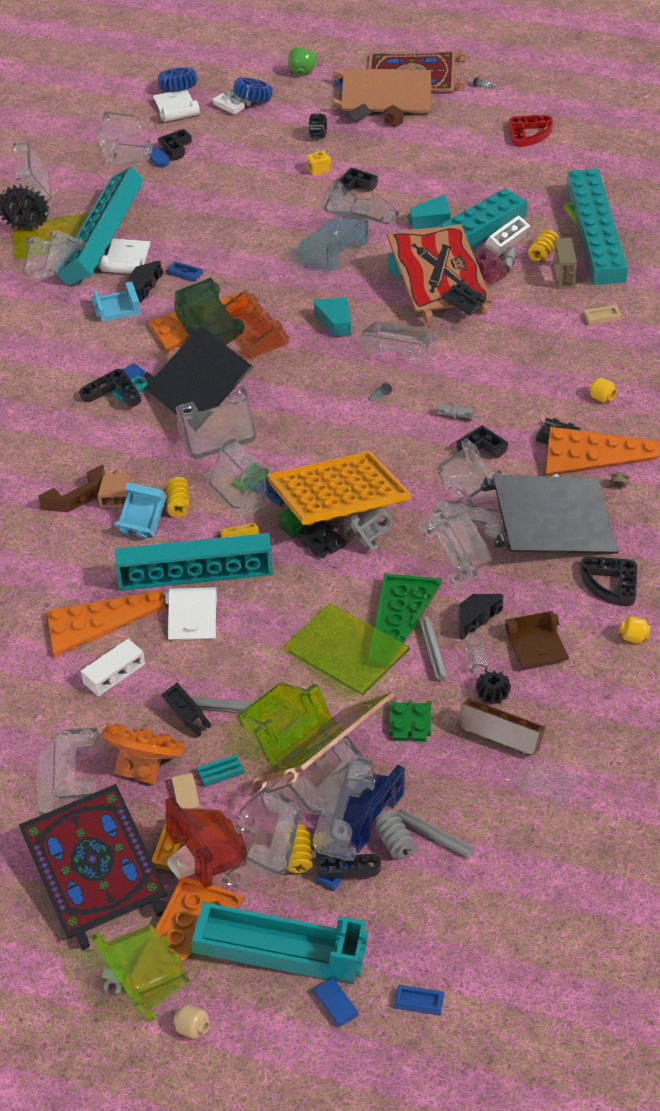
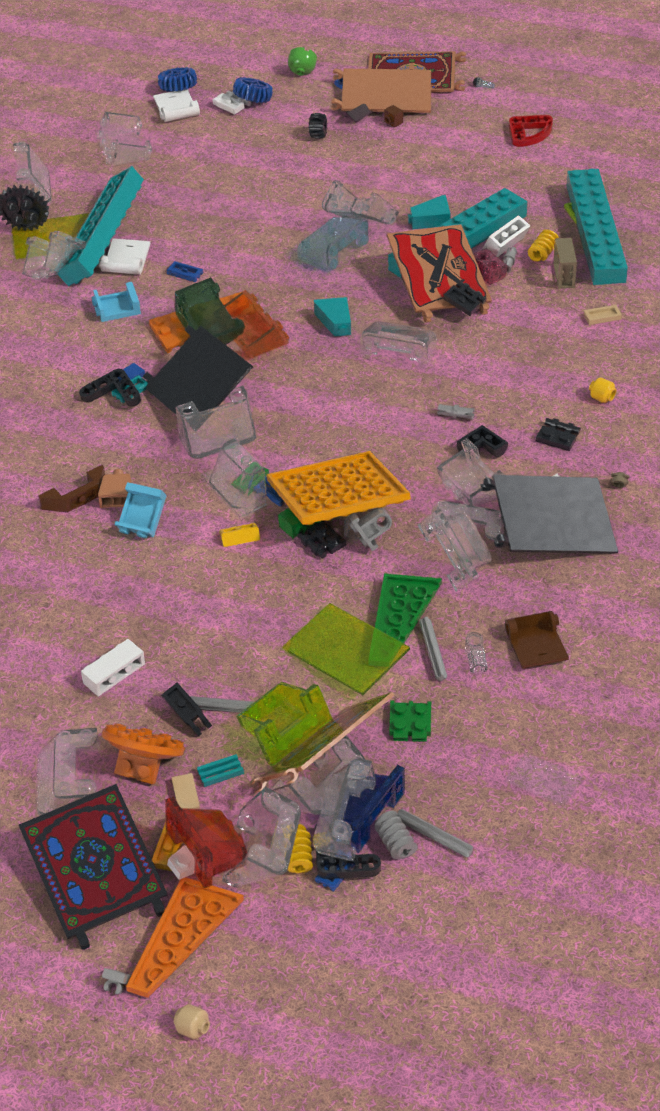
(93, 620): orange wing -> none
(143, 967): clear neon green windscreen -> none
(145, 278): black slope -> none
(159, 157): blue tile -> none
(174, 142): black brick -> none
(177, 497): yellow piece -> none
(192, 613): white door -> none
(193, 561): teal brick -> none
(282, 942): teal brick -> none
(318, 163): yellow brick -> none
(336, 1002): blue tile -> none
(356, 177): black brick -> none
(385, 389): clear light blue piece -> none
(419, 1000): blue tile -> none
(477, 611): black slope -> none
(493, 686): black gear -> none
(500, 727): brick -> none
(585, 450): orange wing -> none
(619, 570): black beam -> none
(634, 629): yellow head -> none

